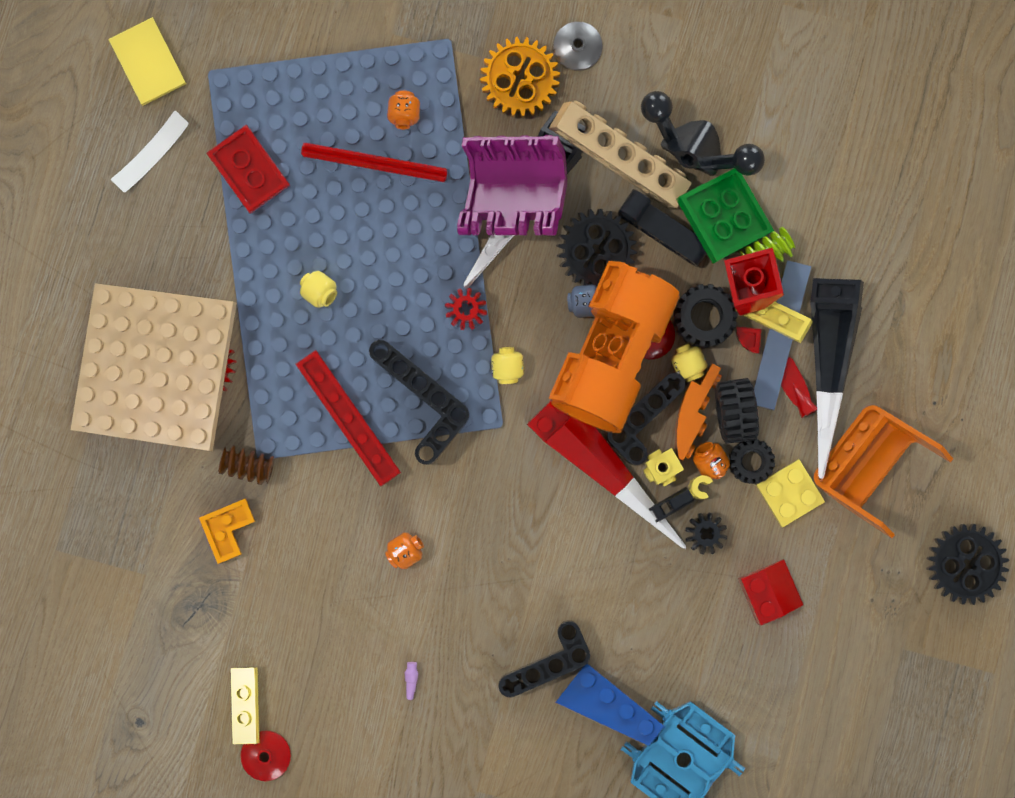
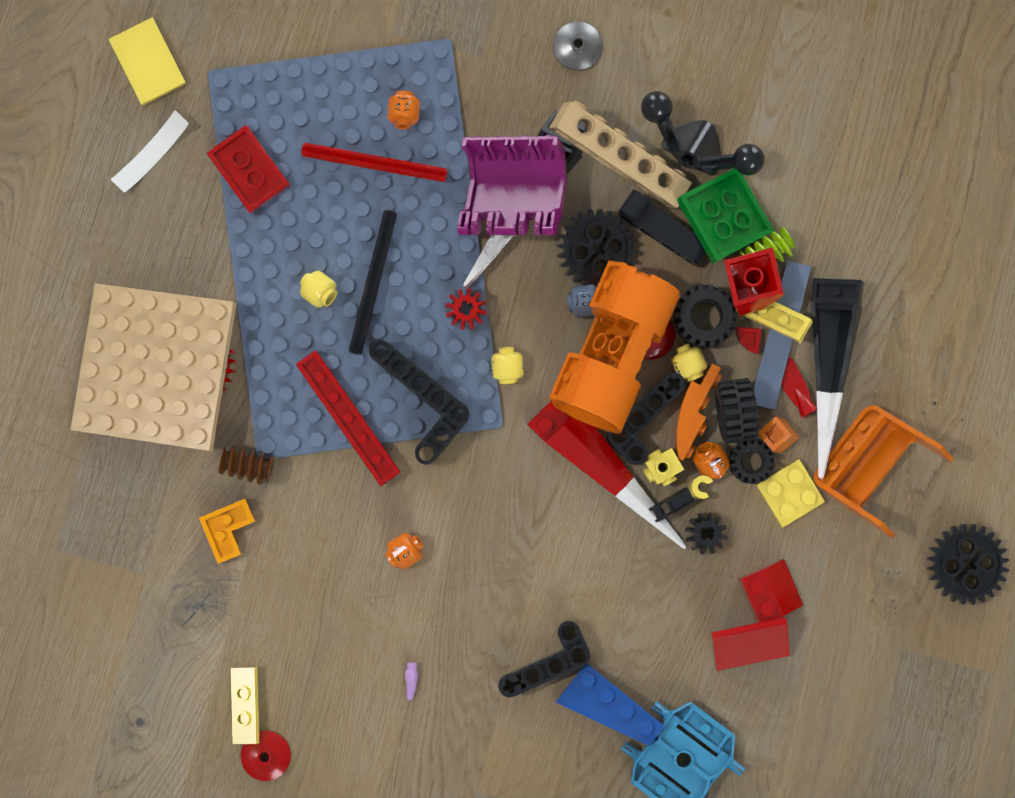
(372, 282): none -> black axle
(499, 68): light orange gear -> none
(750, 643): none -> red tile
(778, 434): none -> orange panel

